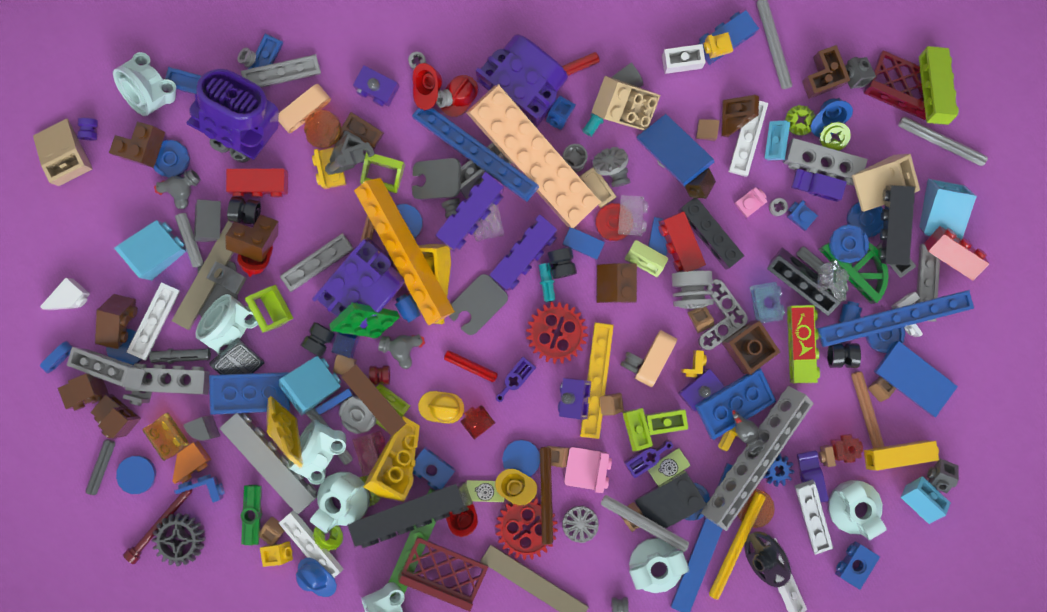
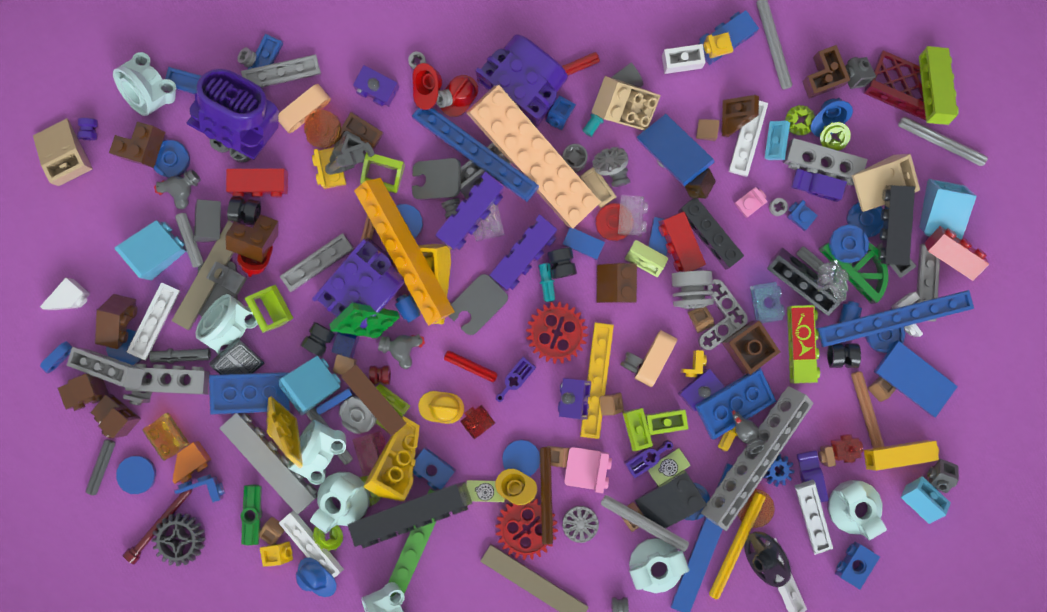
(202, 428): dark grey brick -> none
(436, 589): dark red fence -> none
(464, 522): red piece -> none

